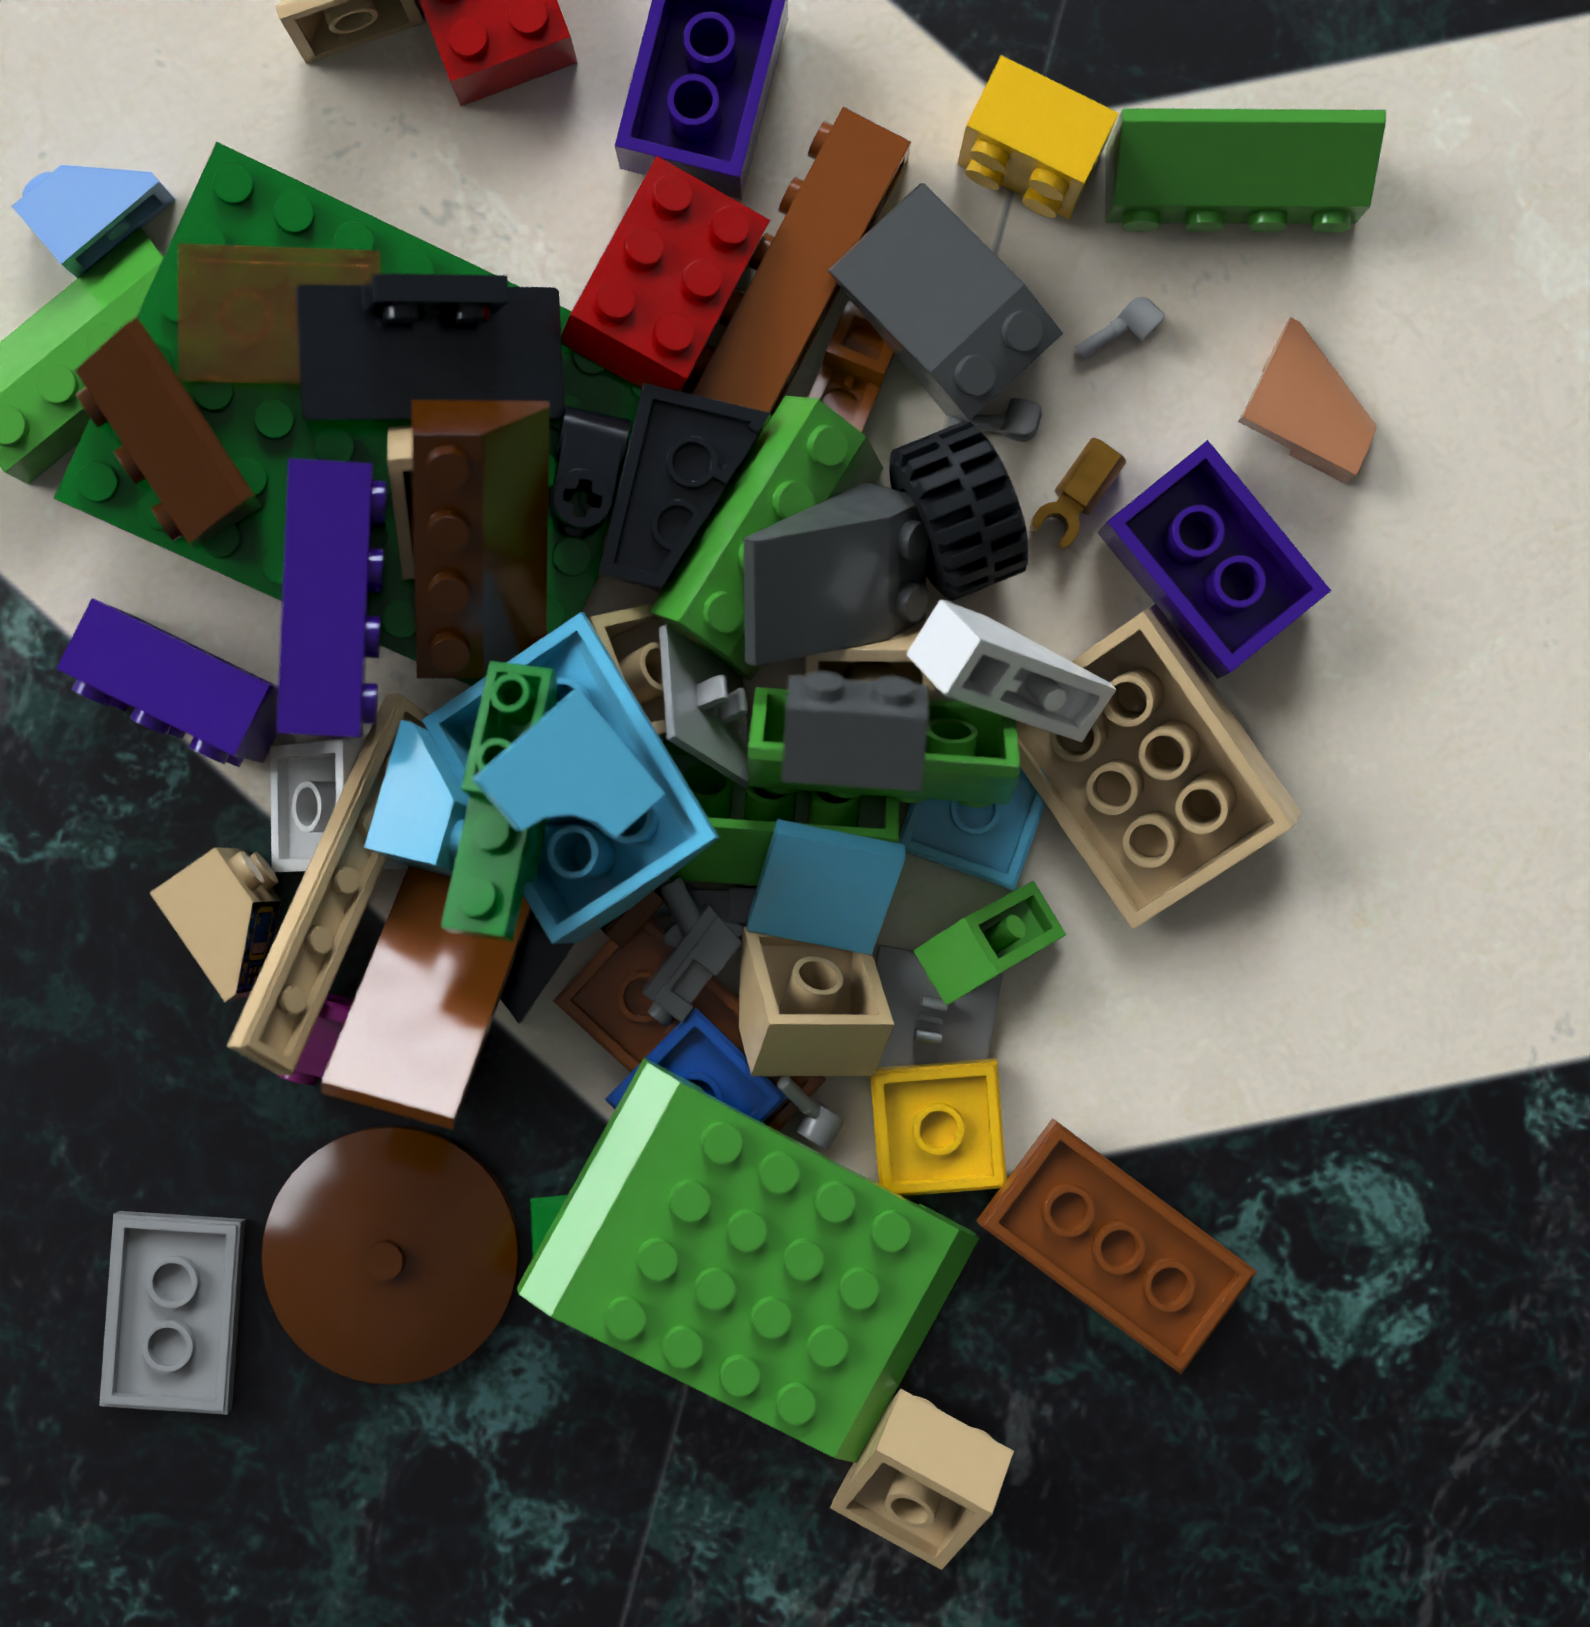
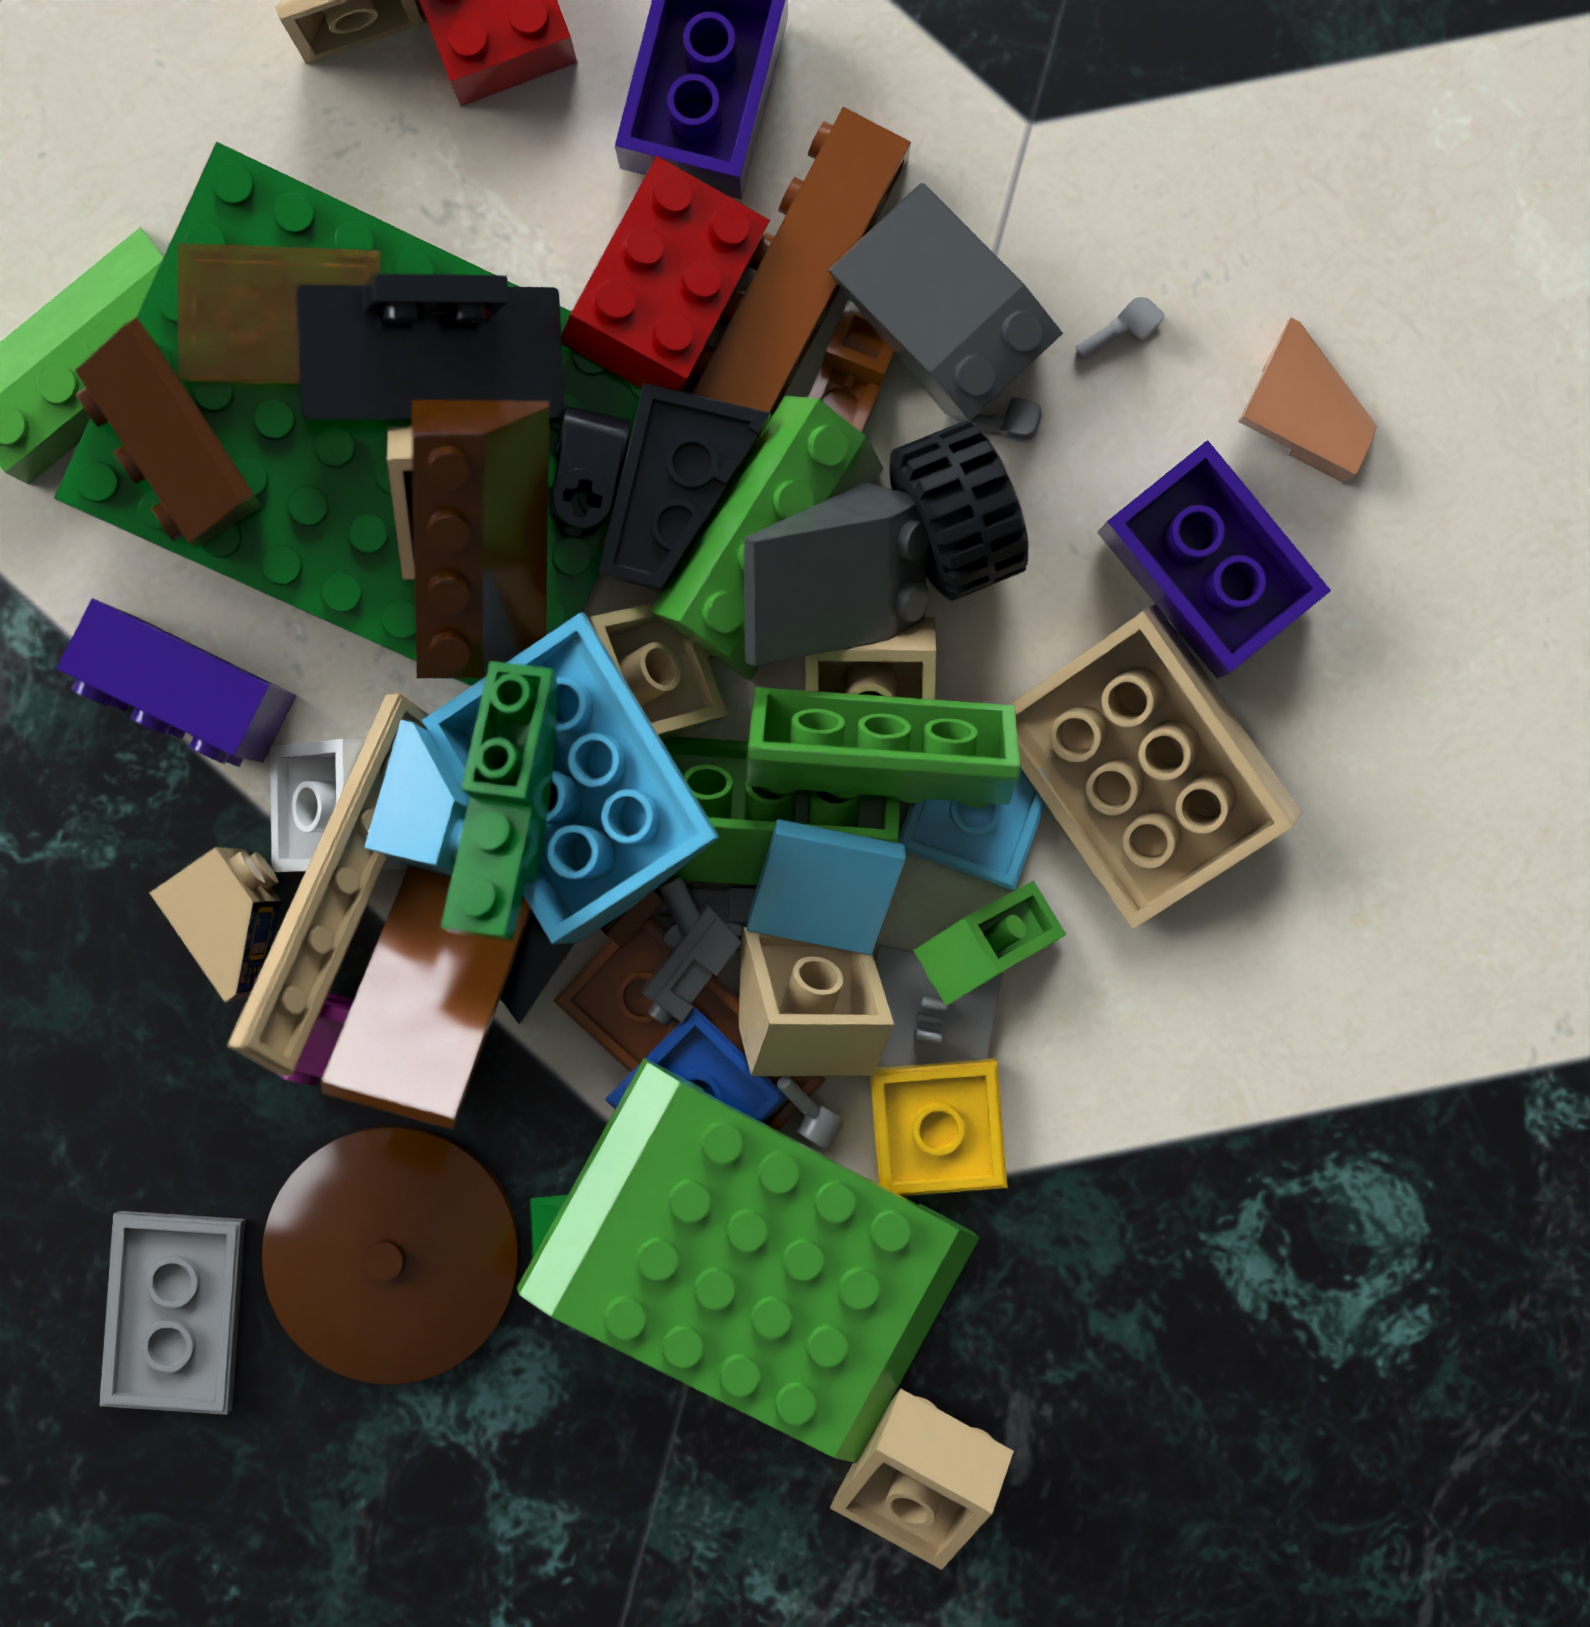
(89, 210): light blue slope -> none
(327, 598): dark purple brick -> none
(570, 768): medium azure tile -> none
(704, 706): light grey piece -> none
(855, 732): dark grey slope -> none
(1007, 673): white slope -> none
(1034, 139): yellow brick -> none
(1081, 488): pearl gold bar -> none
(1116, 1246): dark orange tile -> none
(1242, 168): bright green slope -> none

